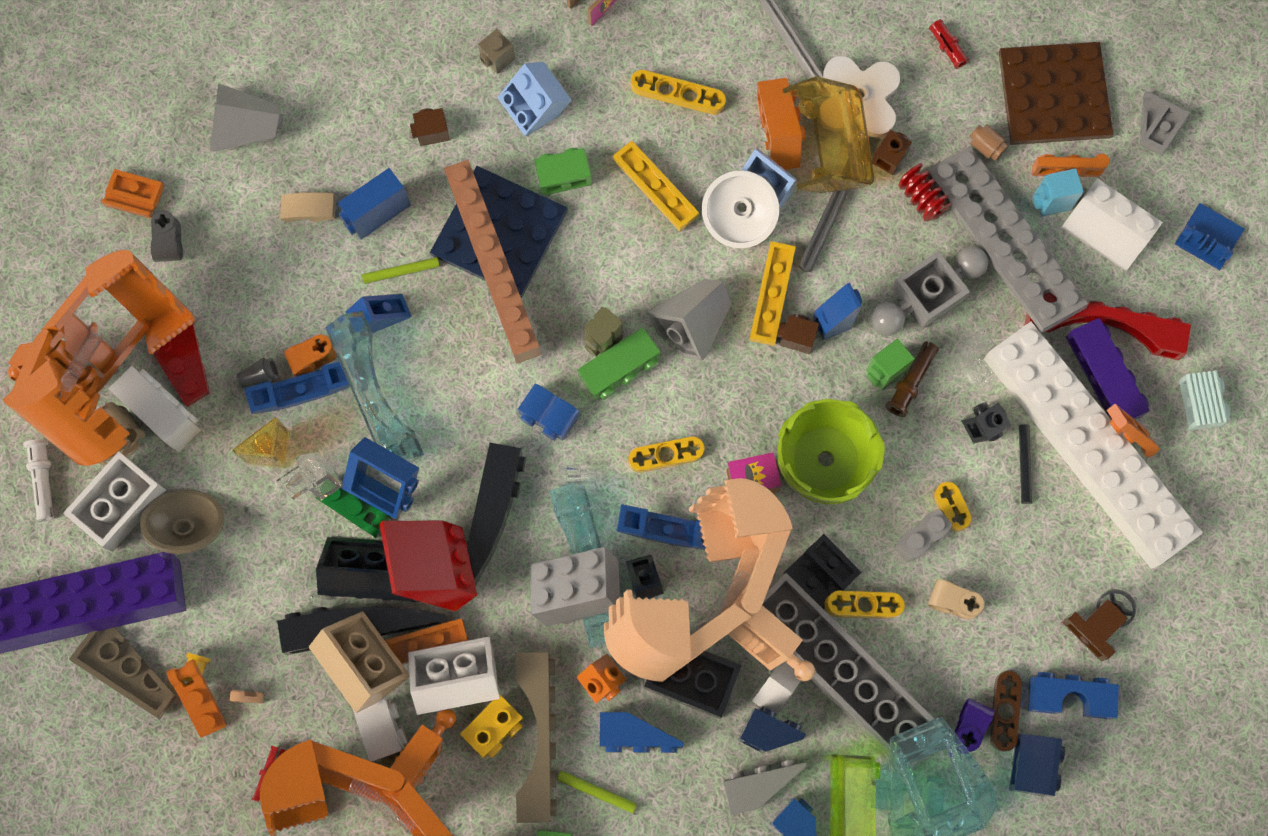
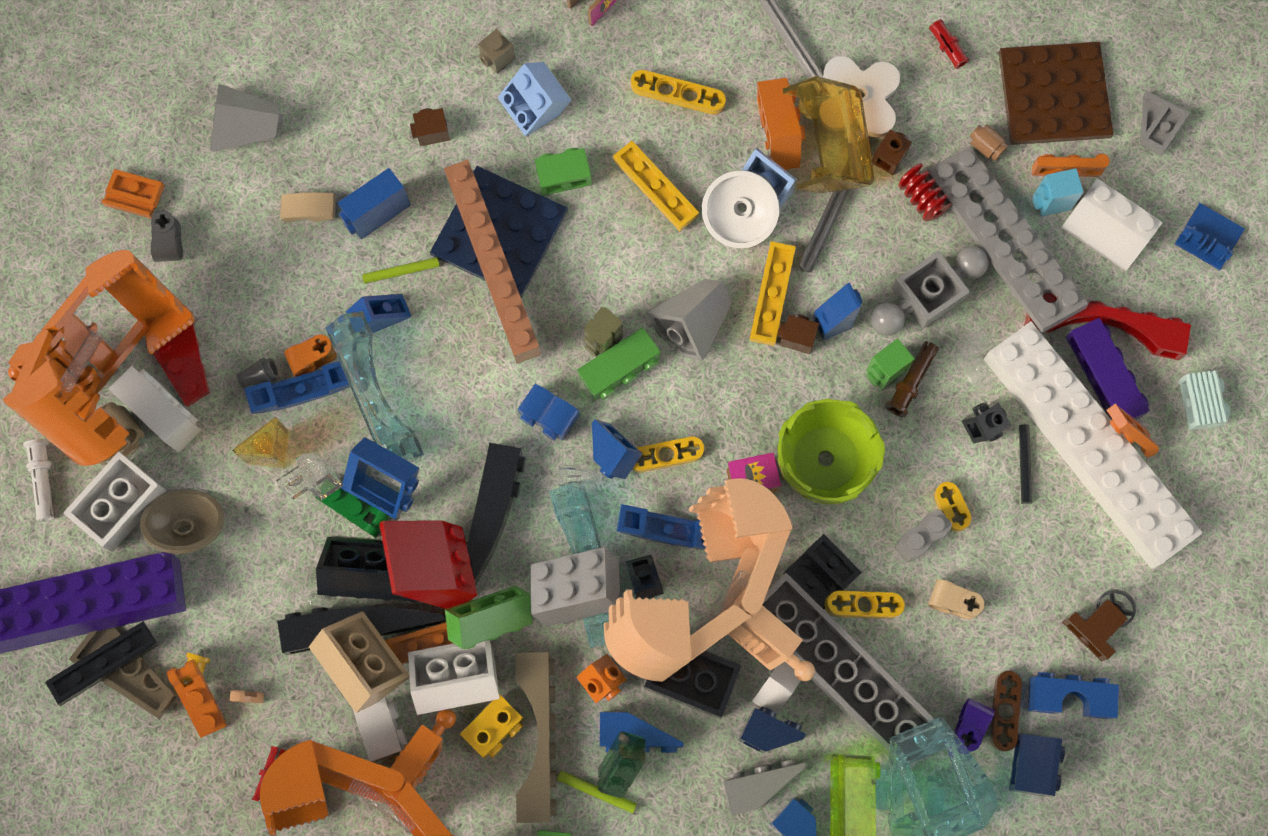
(101, 663): none -> black tile
(488, 617): none -> bright green brick
(613, 450): none -> blue slope
(621, 764): none -> clear green brick

